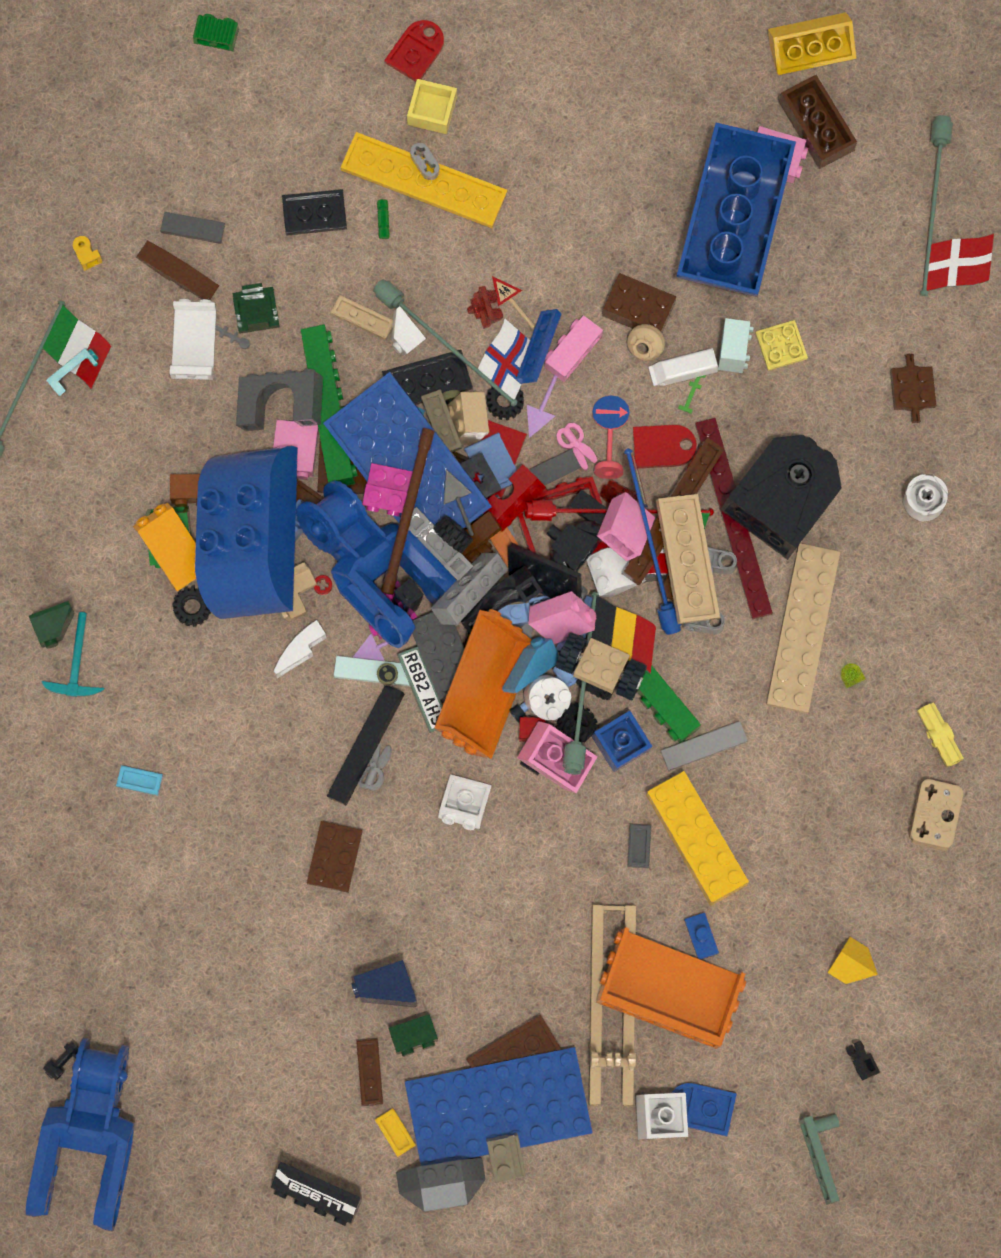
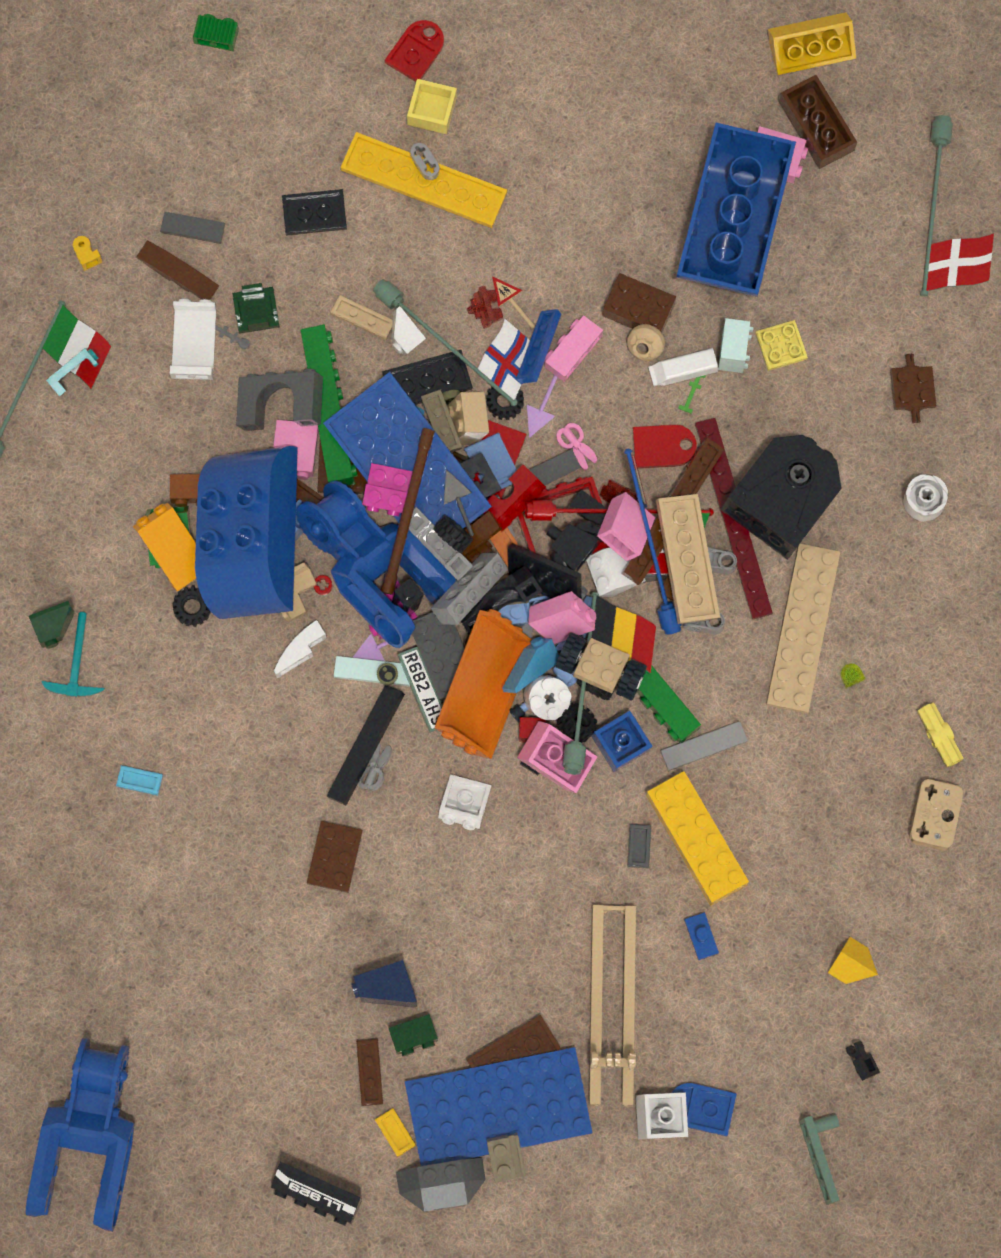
(54, 1069): black bar -> none
(383, 219): green axle -> none
(610, 413): piece -> none
(670, 989): orange panel -> none

